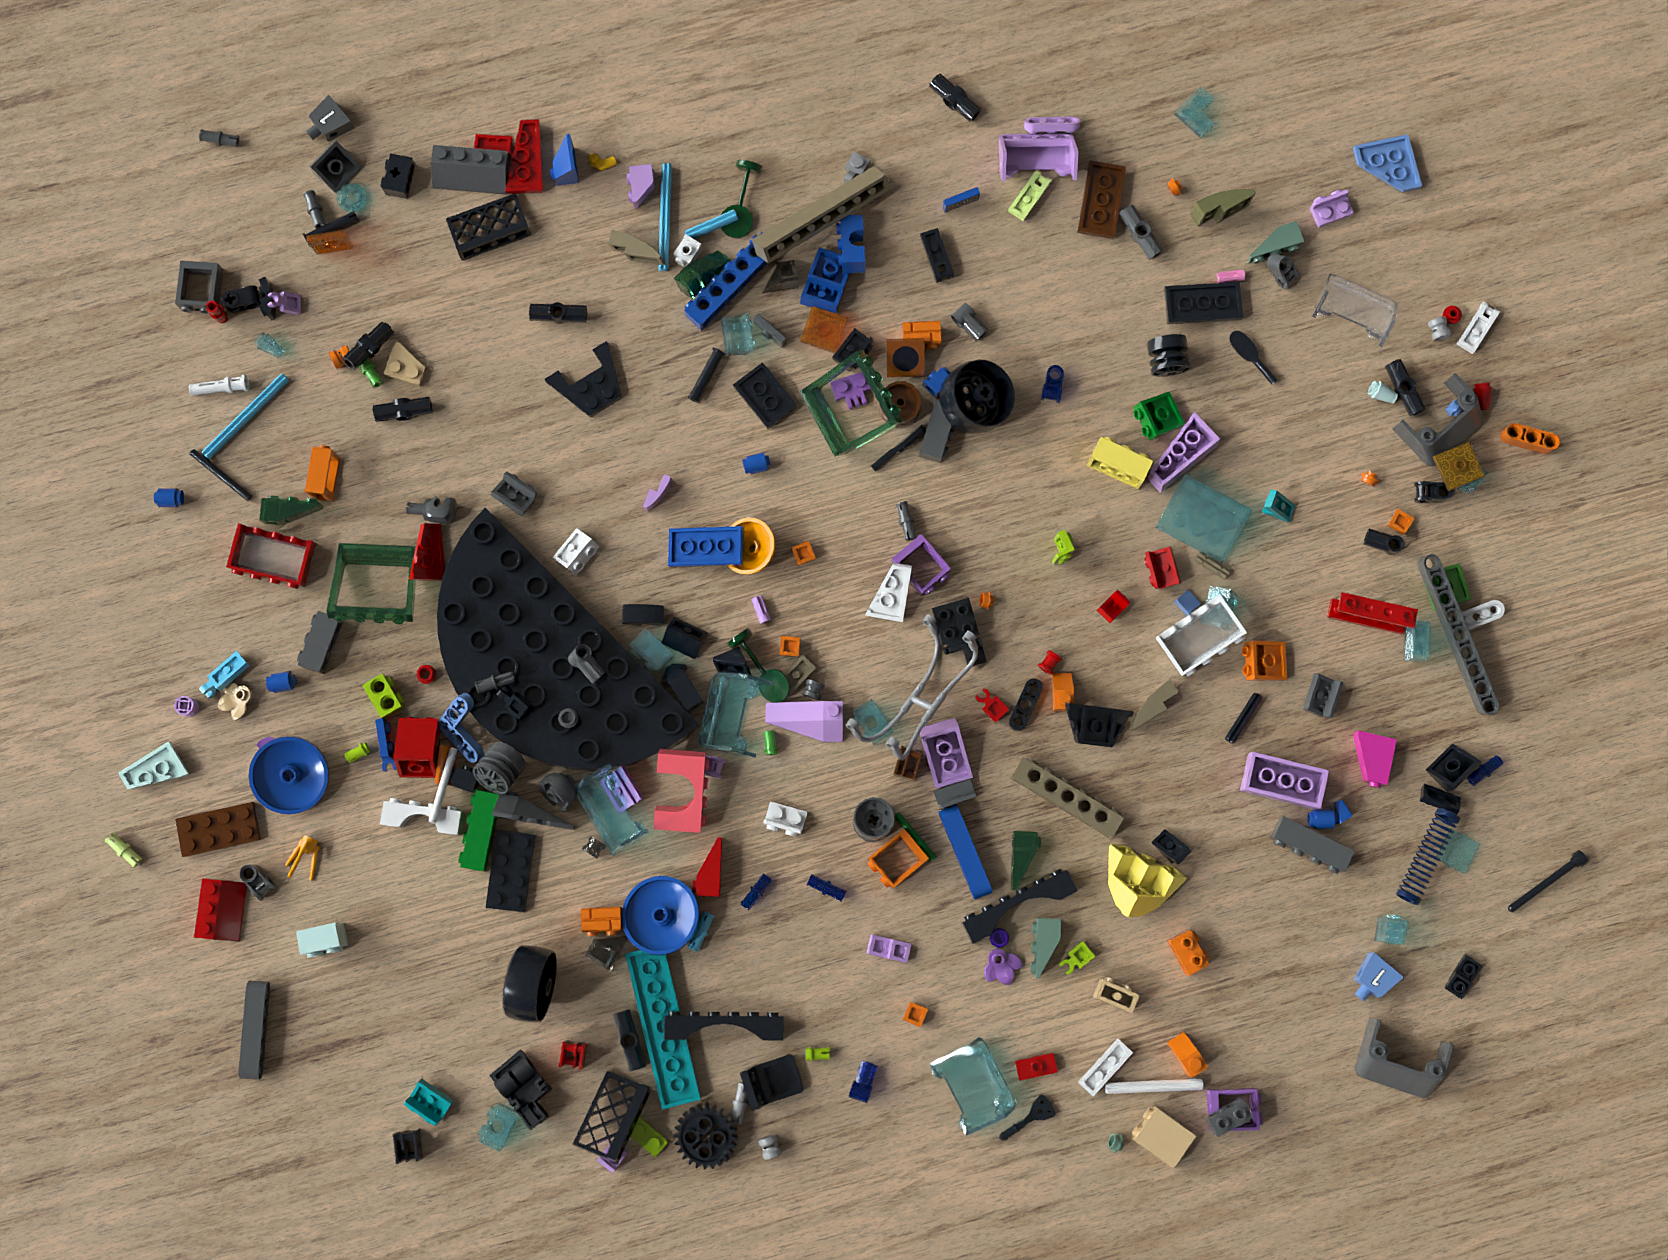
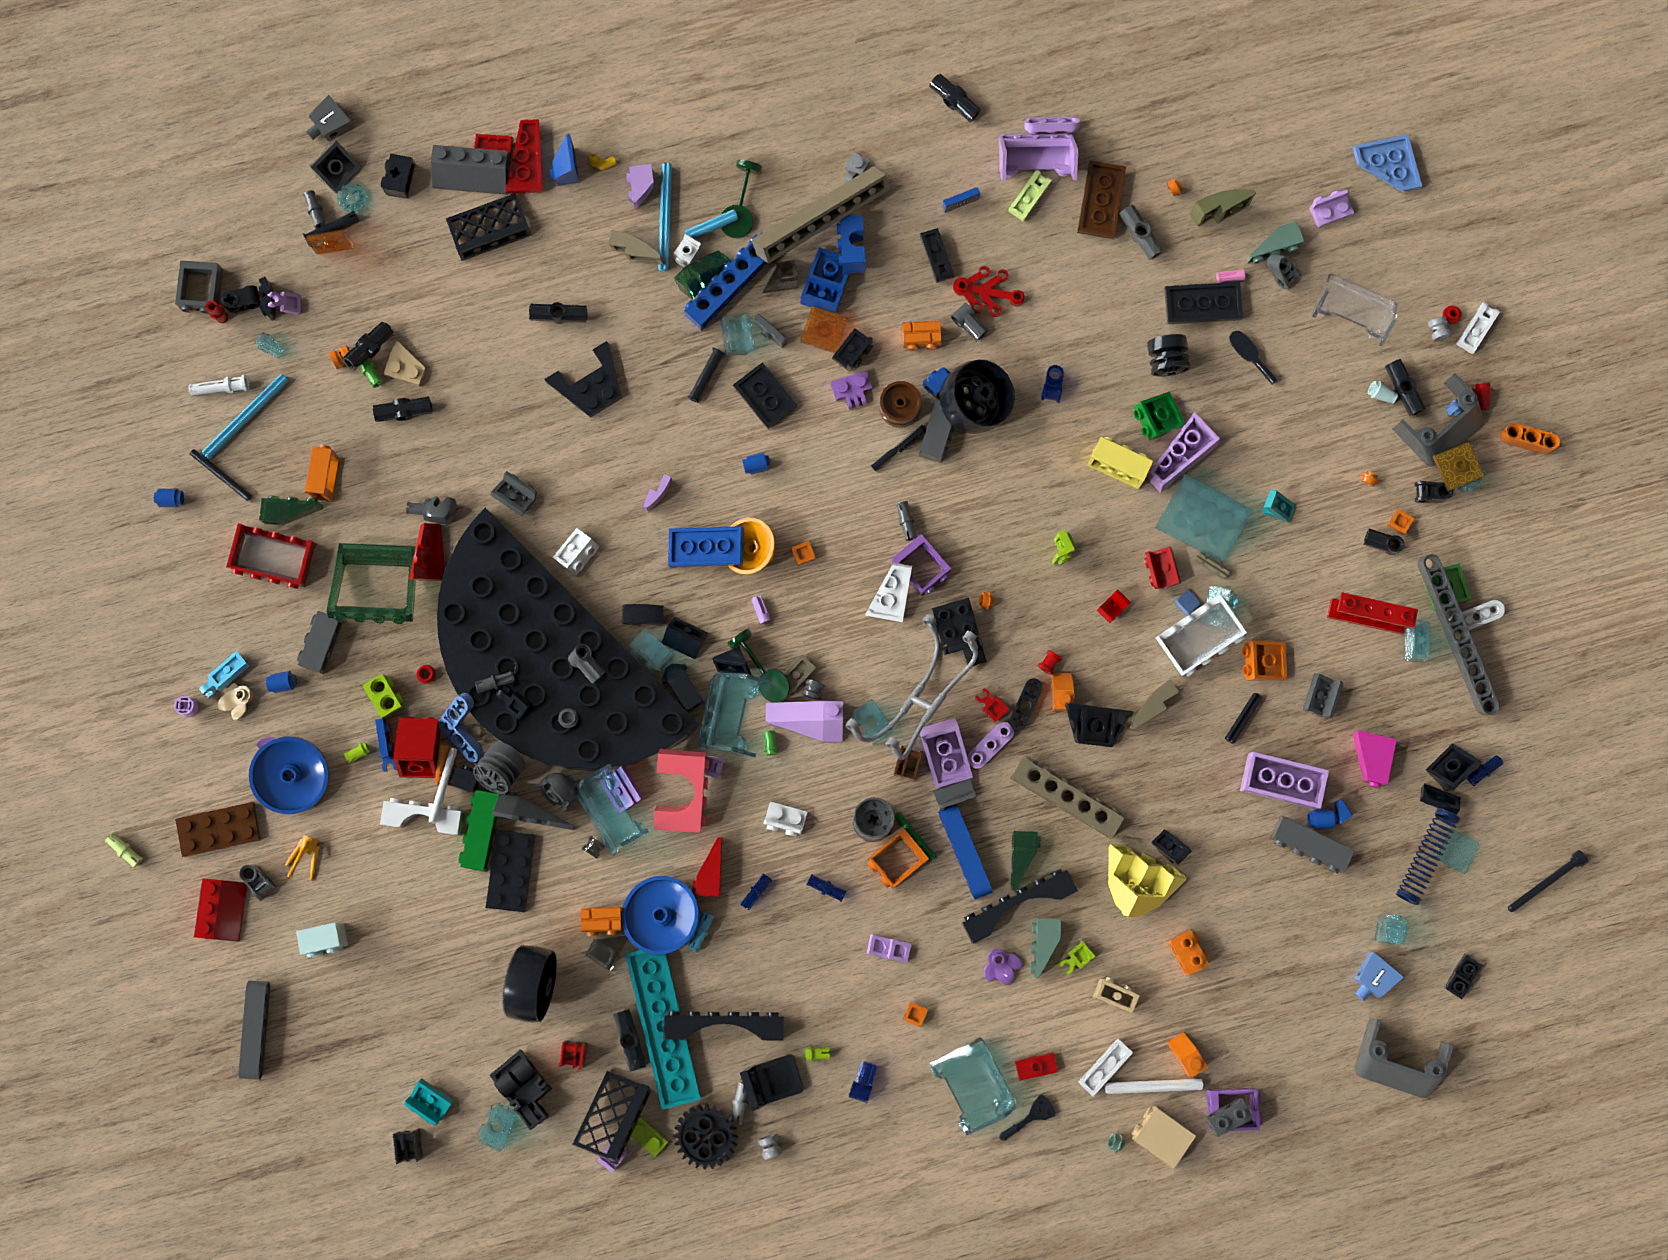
(153, 768): light aqua wing -> none
(219, 138): dark grey pin -> none
(789, 646): orange plate -> none
(824, 416): clear green windscreen -> none
(905, 357): dark orange tile -> none
(986, 291): none -> red plant
(986, 753): none -> lavender plate
(999, 937): dark purple plate -> none
(1192, 112): clear light blue plate -> none

